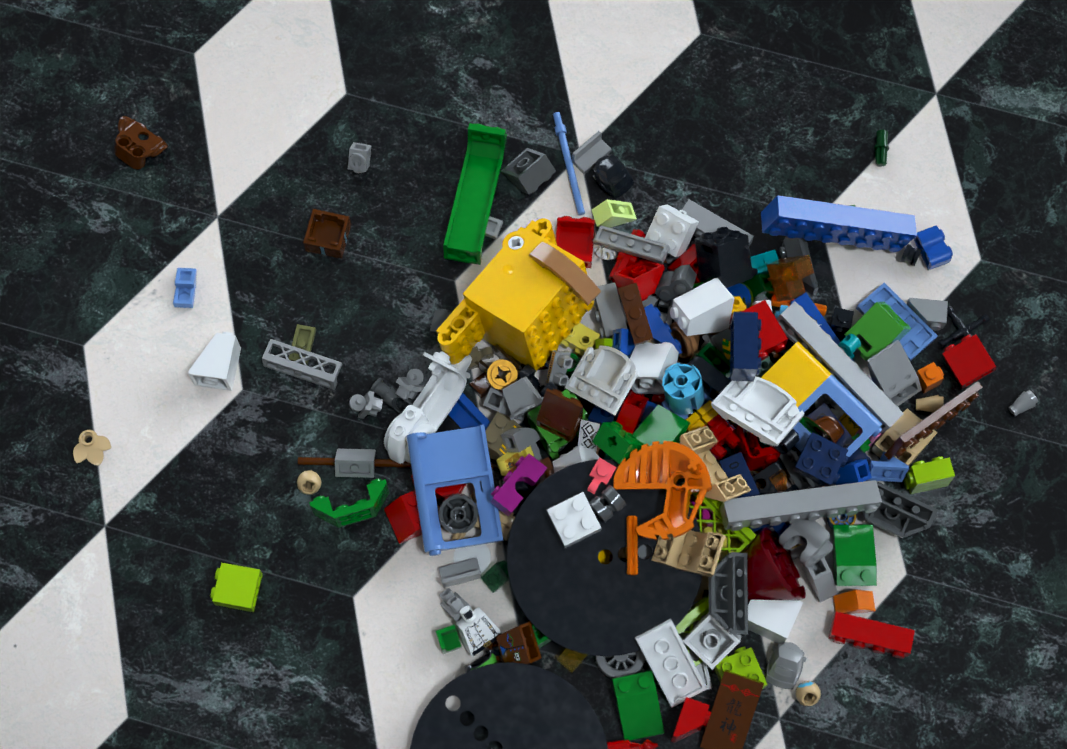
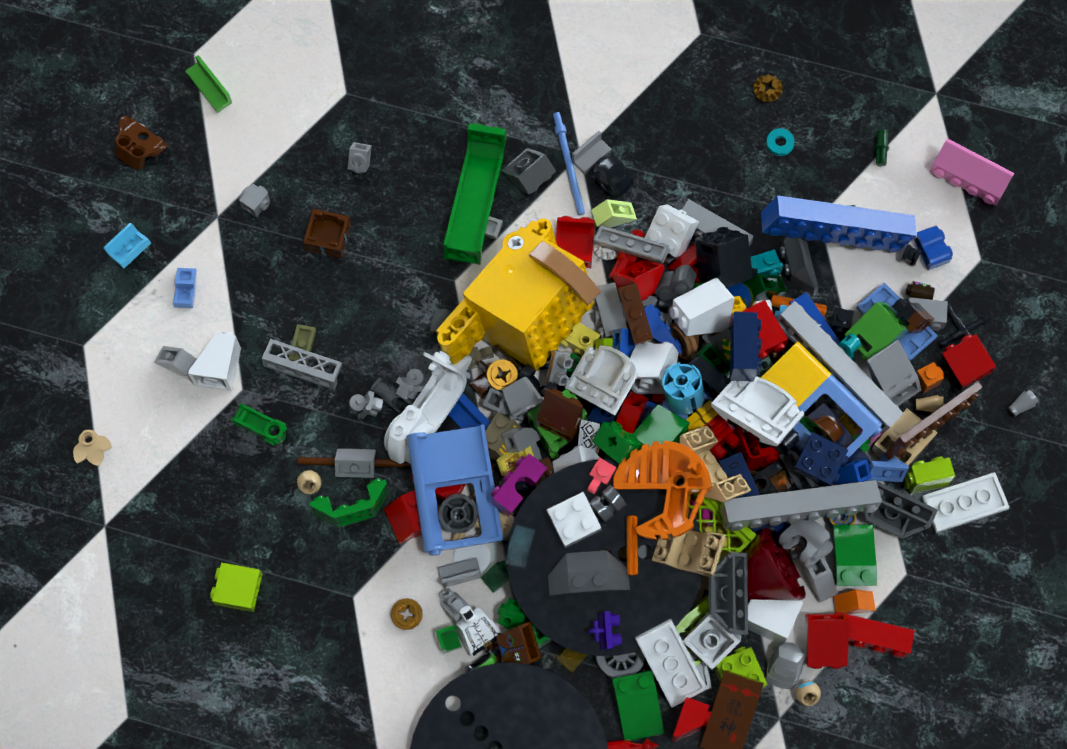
(126, 245): none -> medium azure bracket
(175, 360): none -> light grey slope
(209, 85): none -> bright green panel
(254, 199): none -> light grey brick
(259, 424): none -> green piece
(401, 606): none -> pearl gold gear
(511, 614): none -> green brick
(520, 546): none -> clear light blue slope
(588, 574): none -> dark grey wedge
(603, 631): none -> dark purple hips
(770, 95): none -> pearl gold gear
(780, 150): none -> teal piece
(787, 276): clear orange brick -> none
(827, 640): none -> red panel
(914, 314): none -> hips
(920, 290): none -> dark brown brick
(966, 502): none -> white tile
(971, 172): none -> bright pink slope

